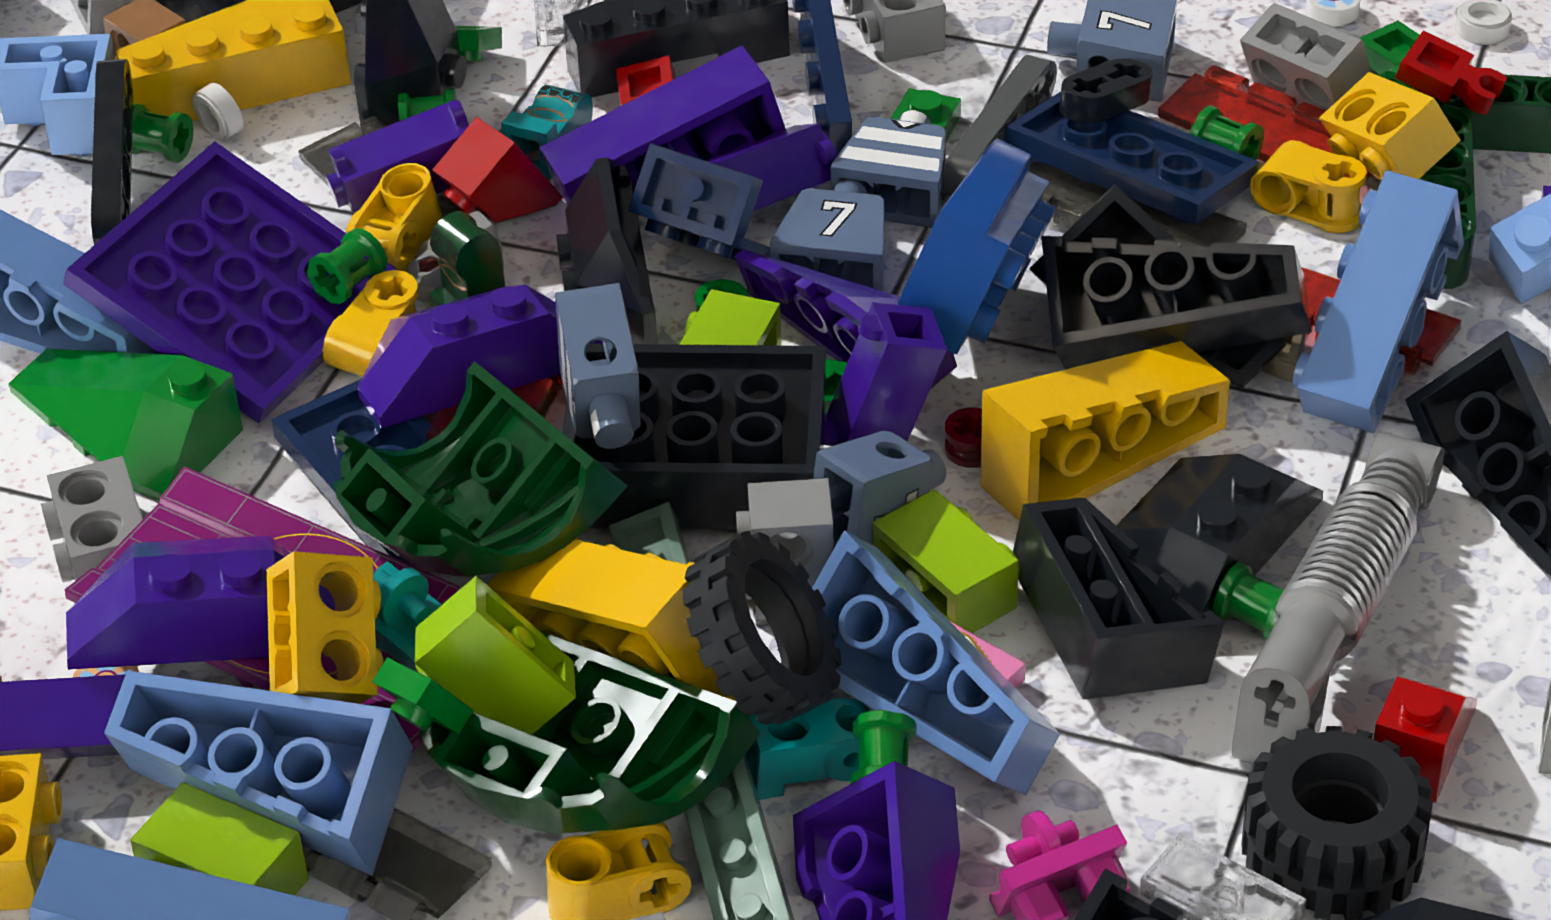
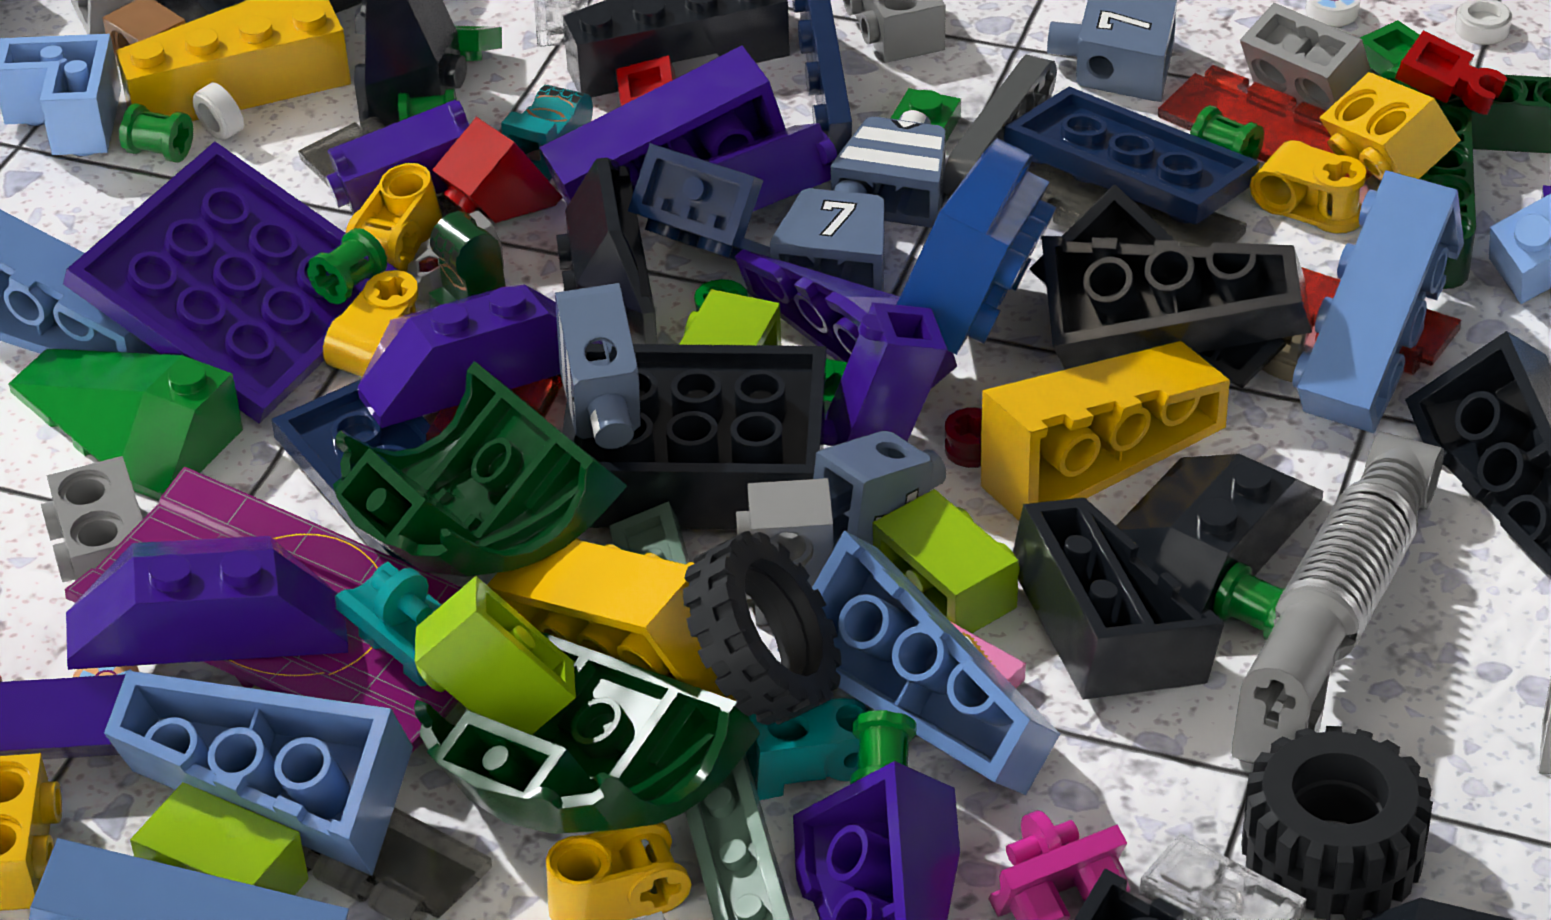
(111, 146): black beam -> none
(305, 627): yellow brick -> none
(421, 699): green plate -> none
(1105, 90): black beam -> none
(1426, 725): red slope -> none

